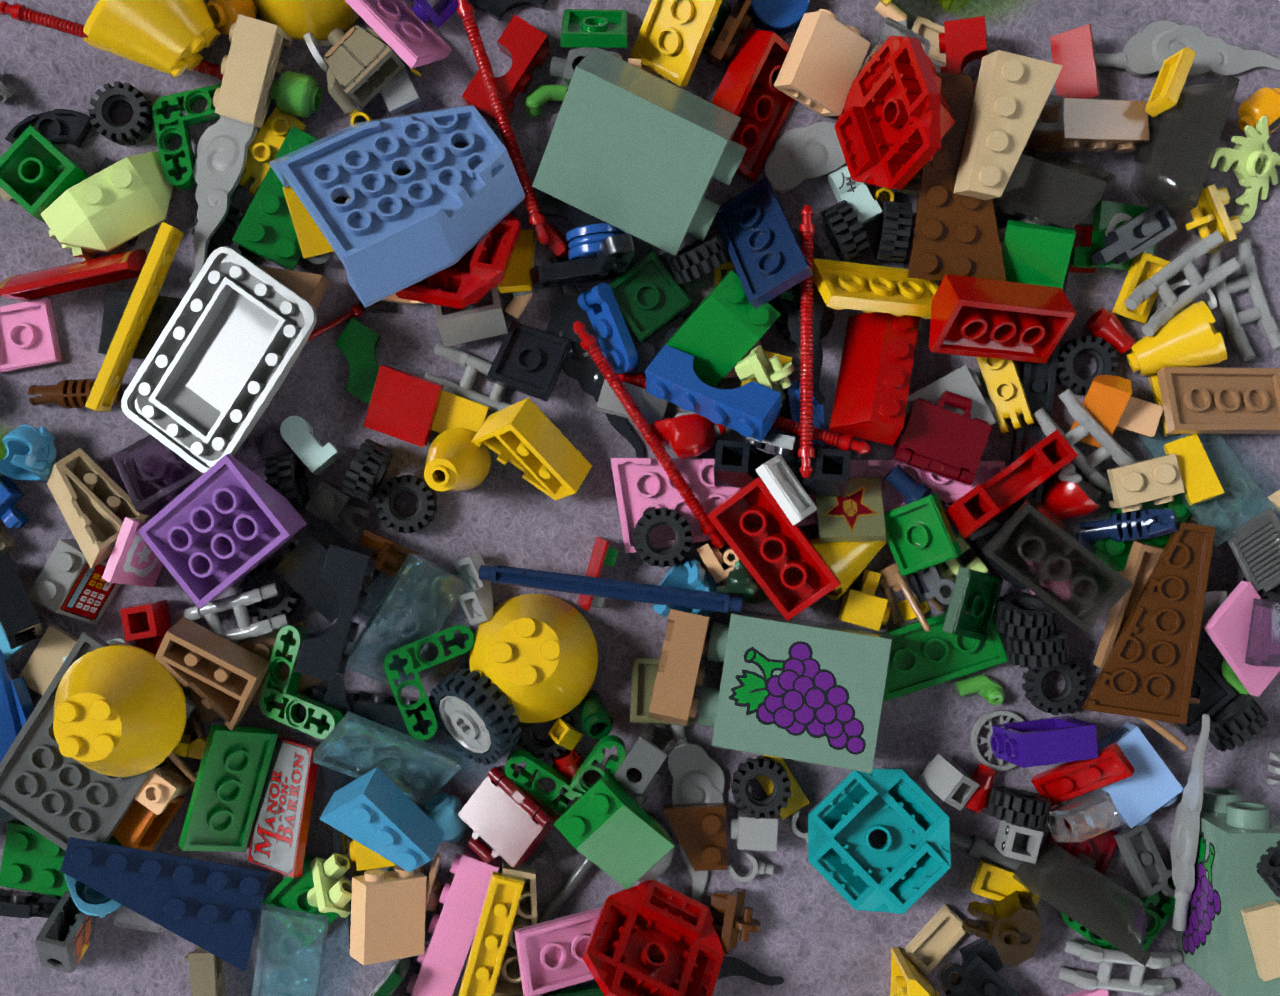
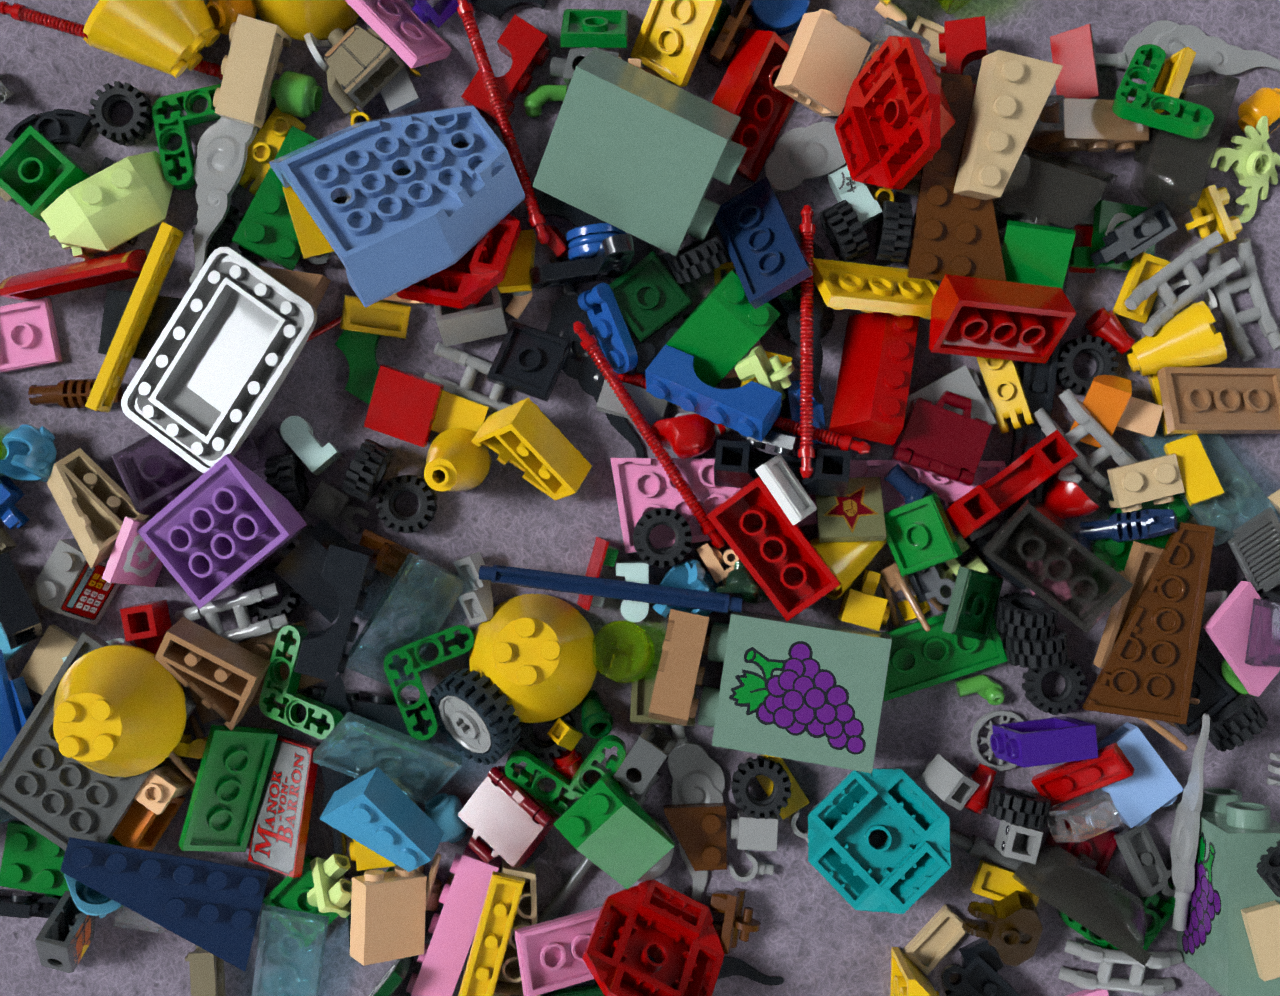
(379, 318): none -> yellow tile
(623, 651): none -> clear neon green head
(639, 573): none -> light aqua leg
(1147, 101): none -> green beam

